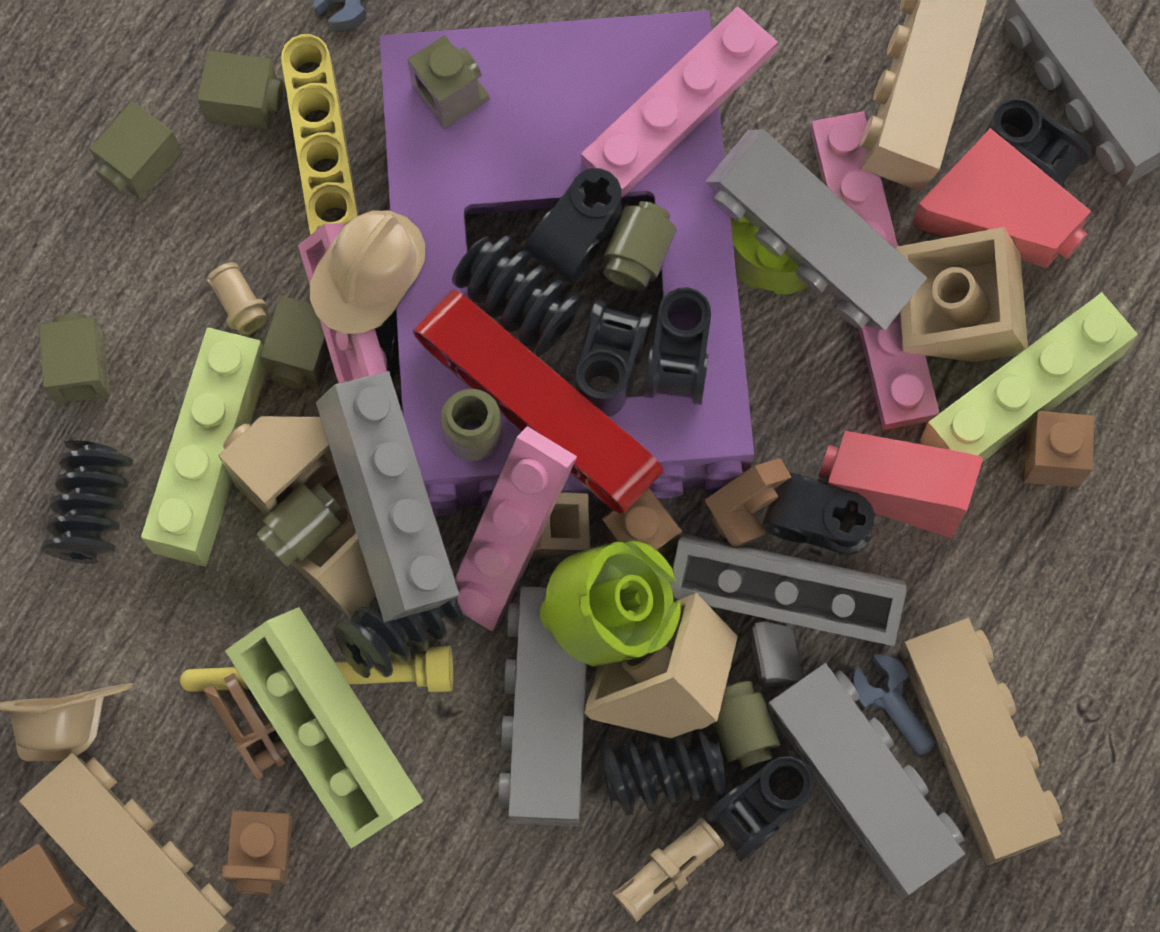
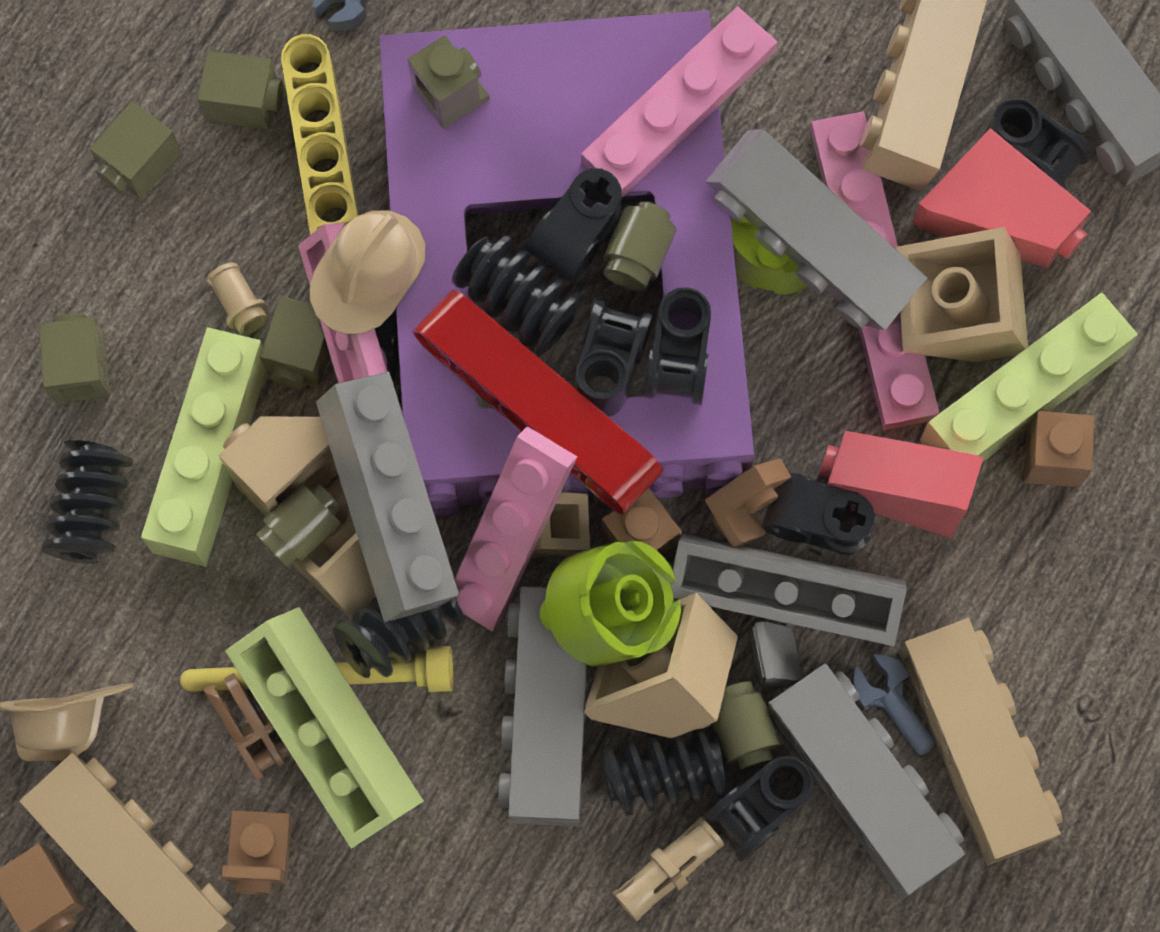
(467, 409): olive brick -> none

